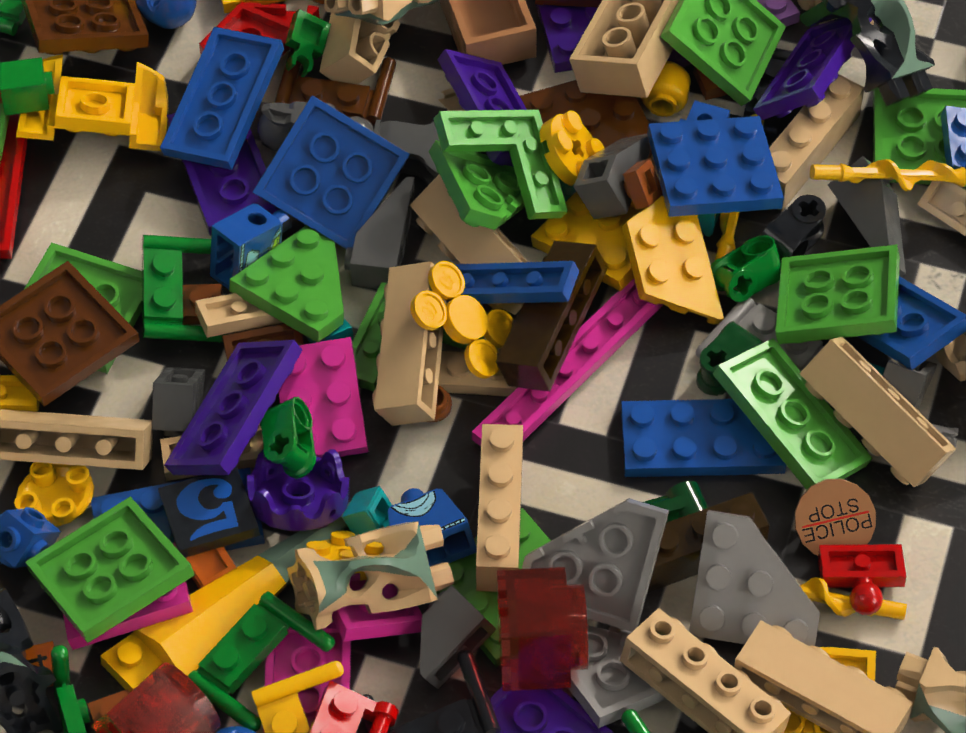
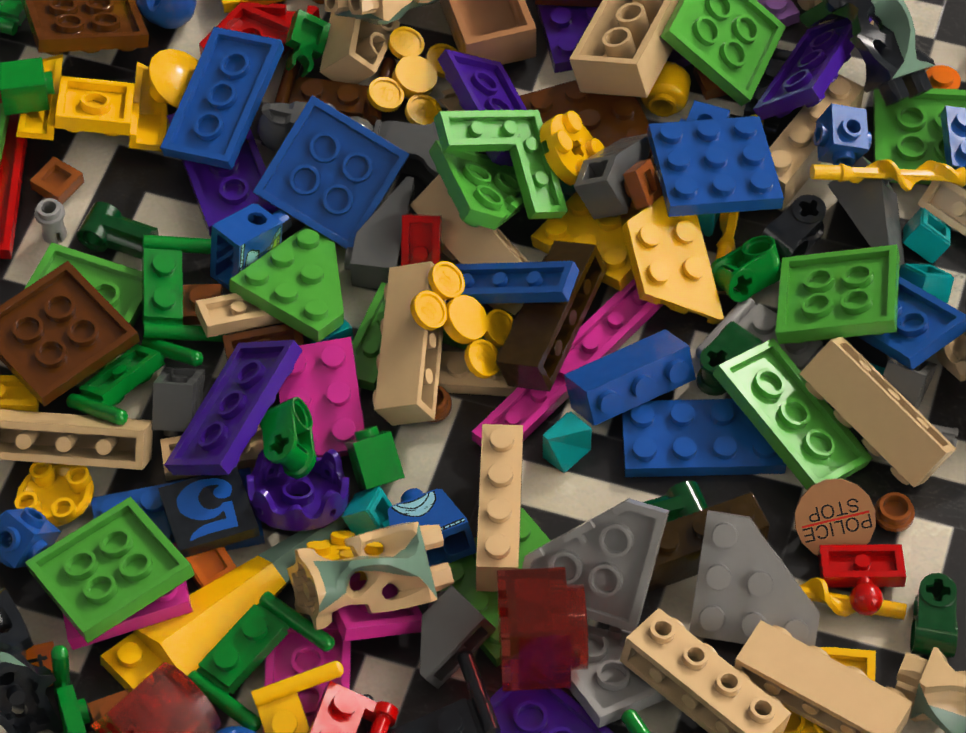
(50, 216): none -> light grey pin
(56, 180): none -> dark orange plate
(108, 228): none -> dark green piece
(124, 374): none -> green plate
(170, 75): none -> yellow dish
(374, 458): none -> green brick
(412, 77): none -> yellow piece
(421, 238): none -> red plate
(567, 442): none -> teal slope
(629, 377): none -> blue brick
(842, 135): none -> blue brick
(894, 512): none -> dark orange plate
(927, 235): none -> teal slope
(929, 279): none -> teal slope
(935, 620): none -> dark green piece
(943, 77): none -> orange plate

